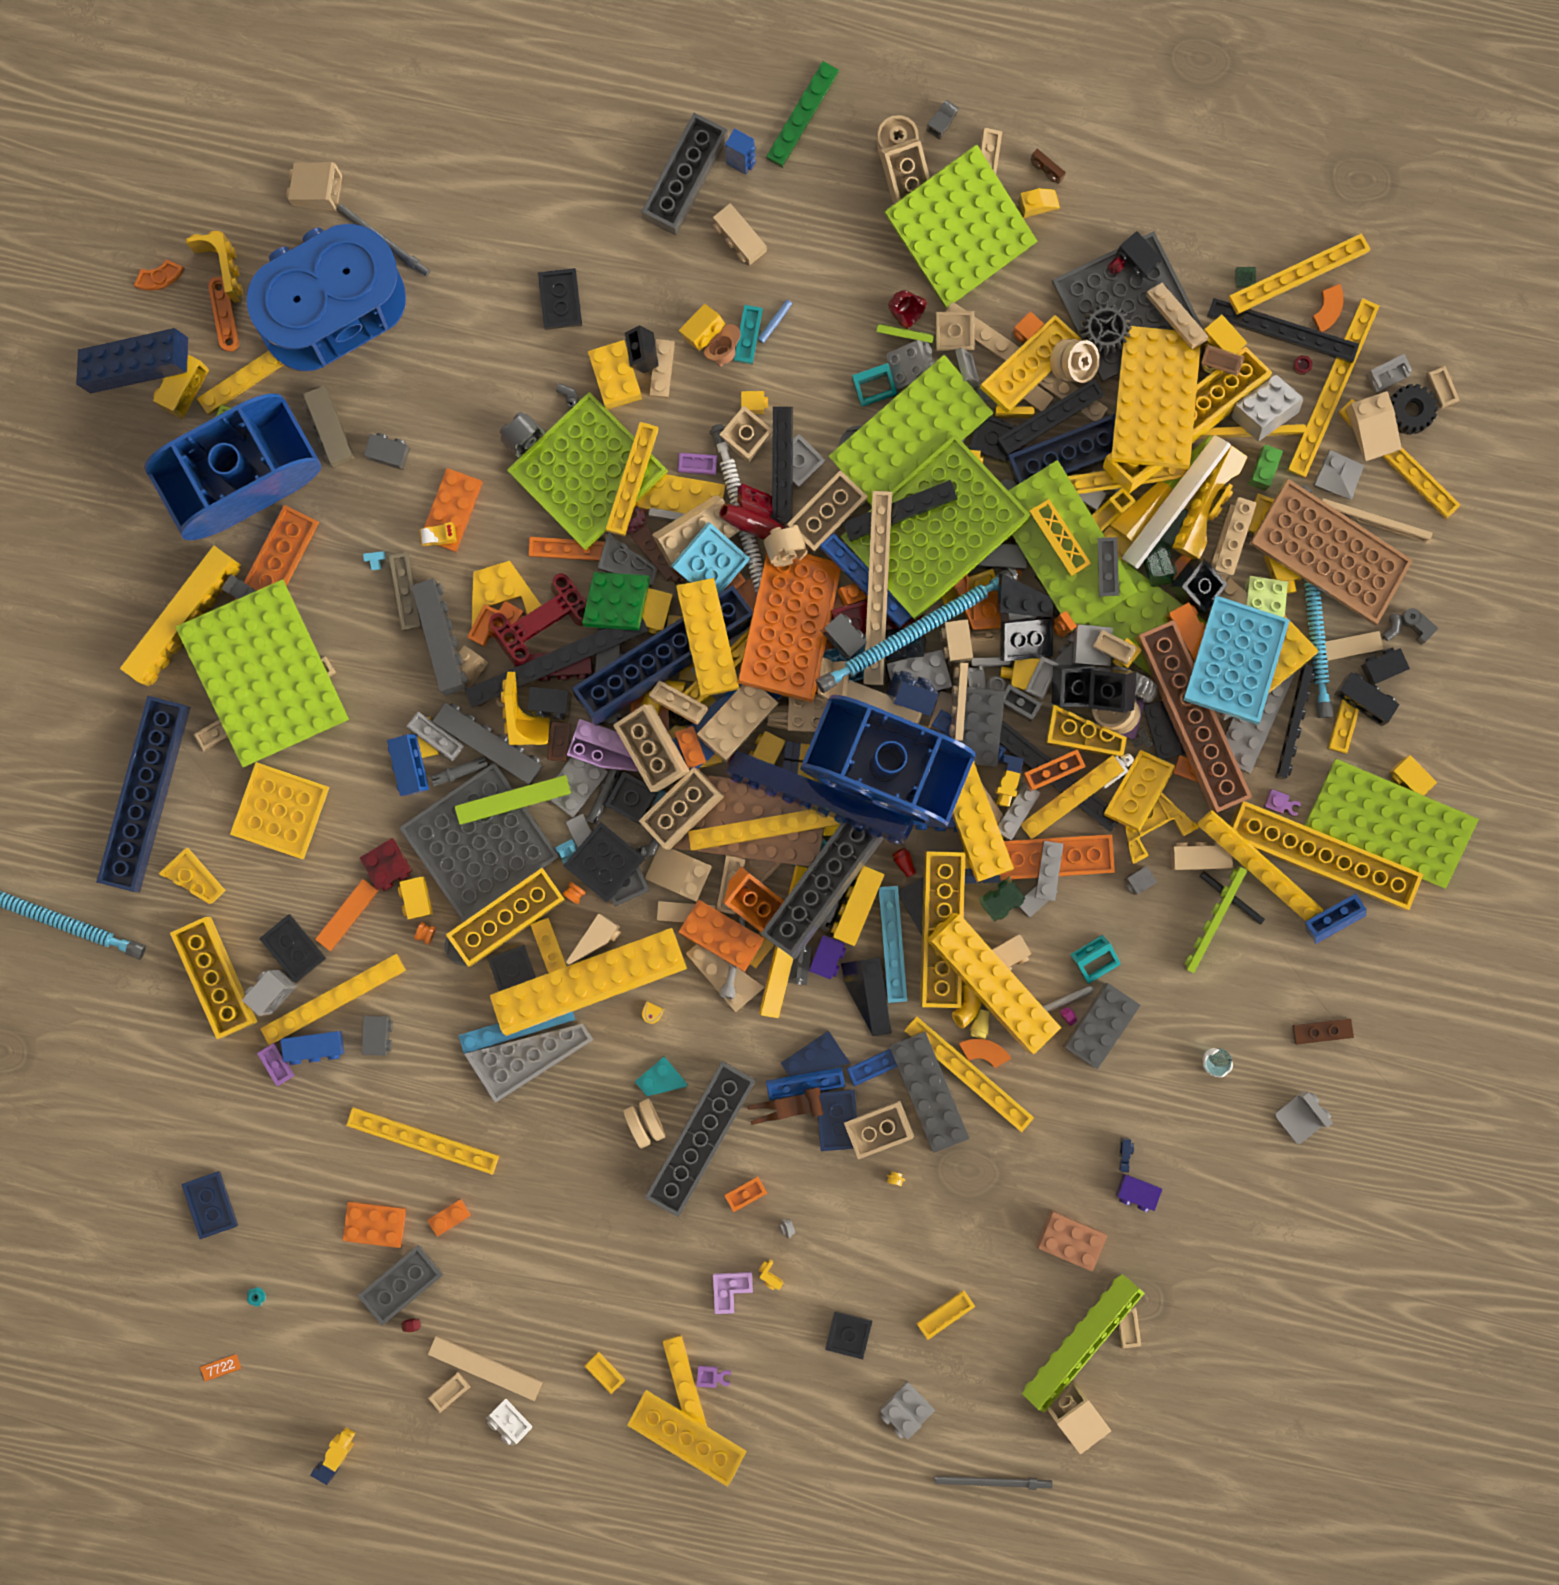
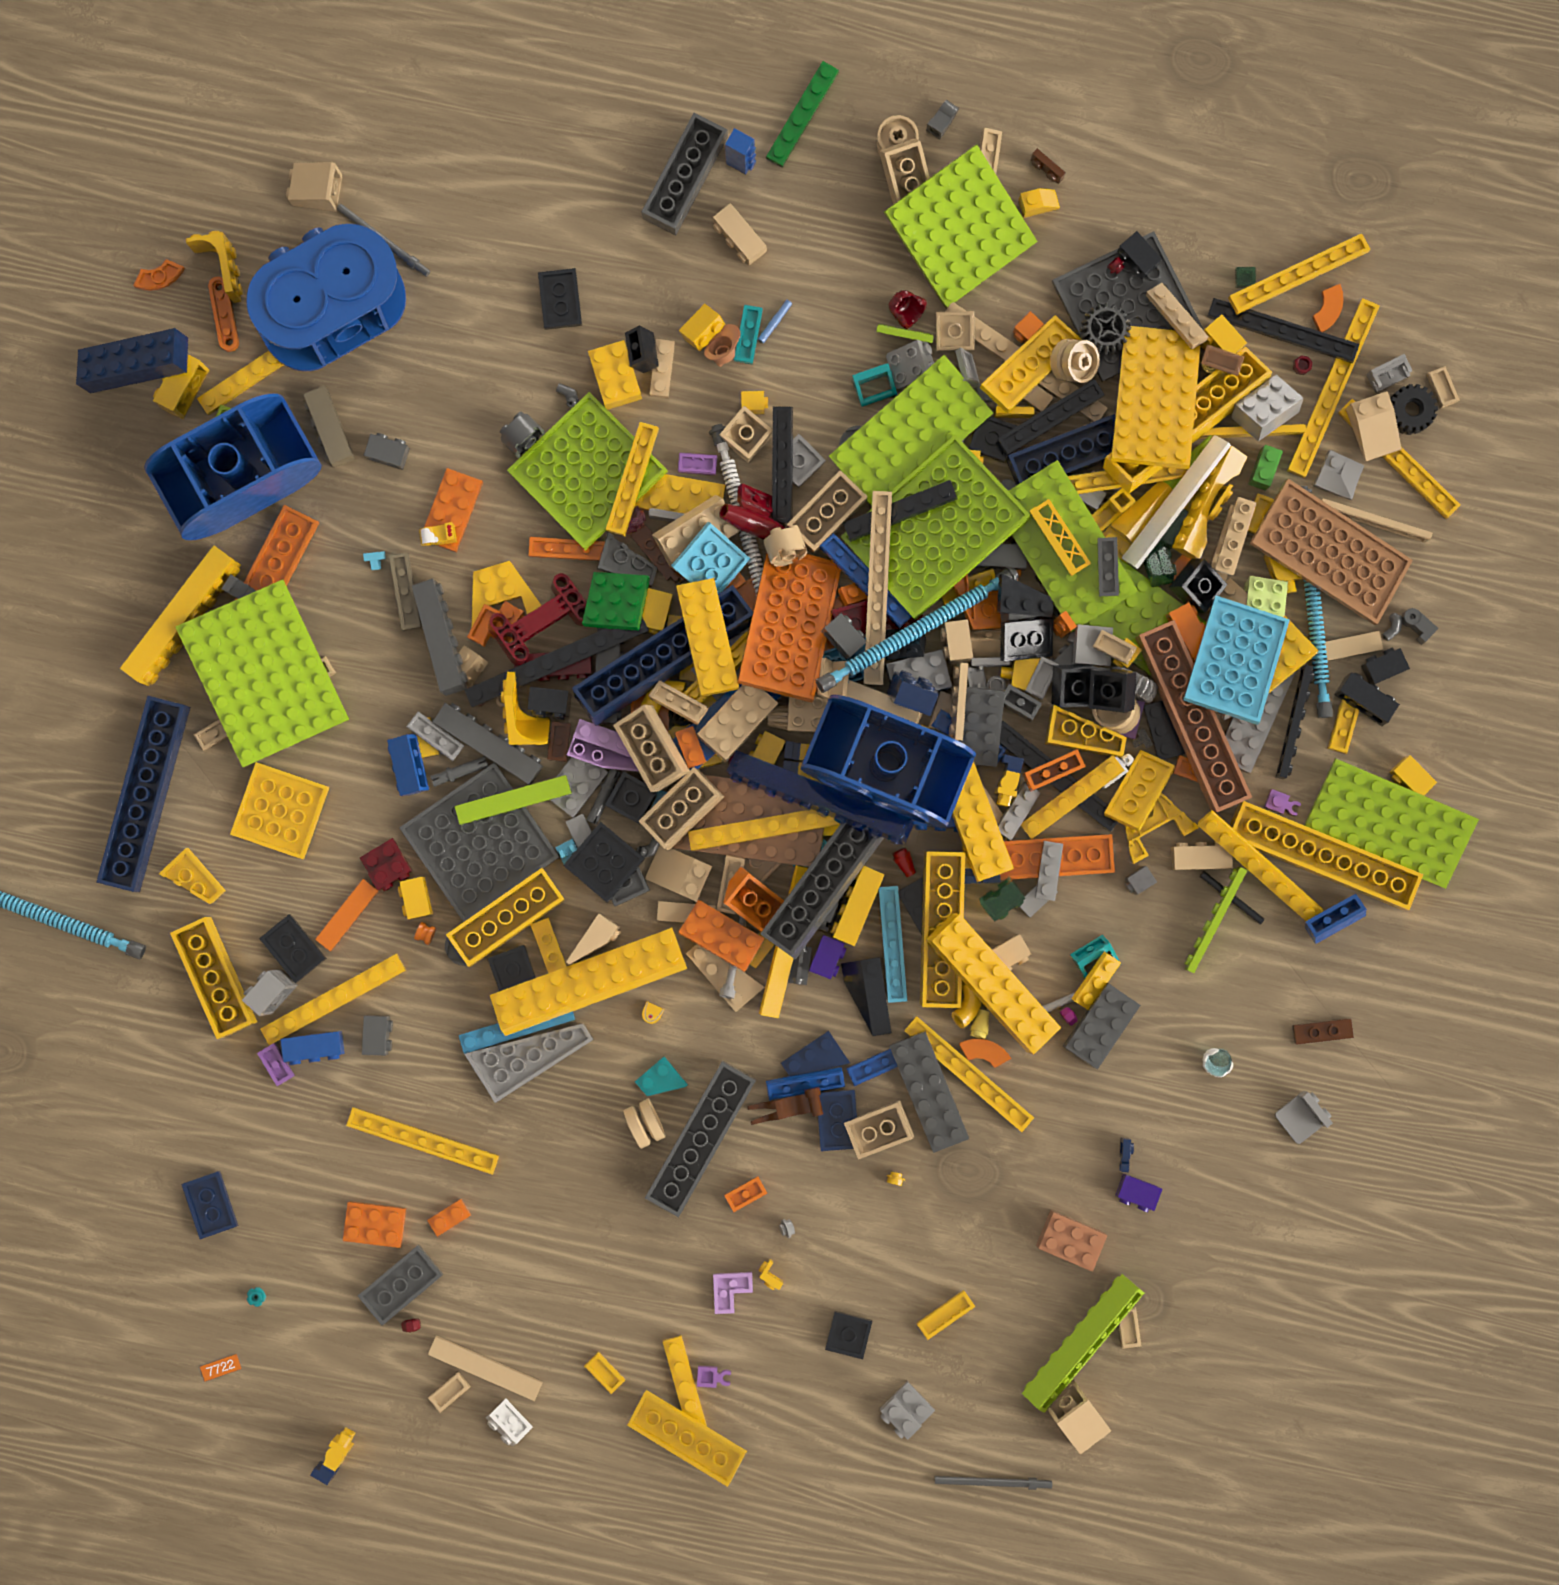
(574, 892): orange wheel -> none
(1096, 980): none -> yellow plate

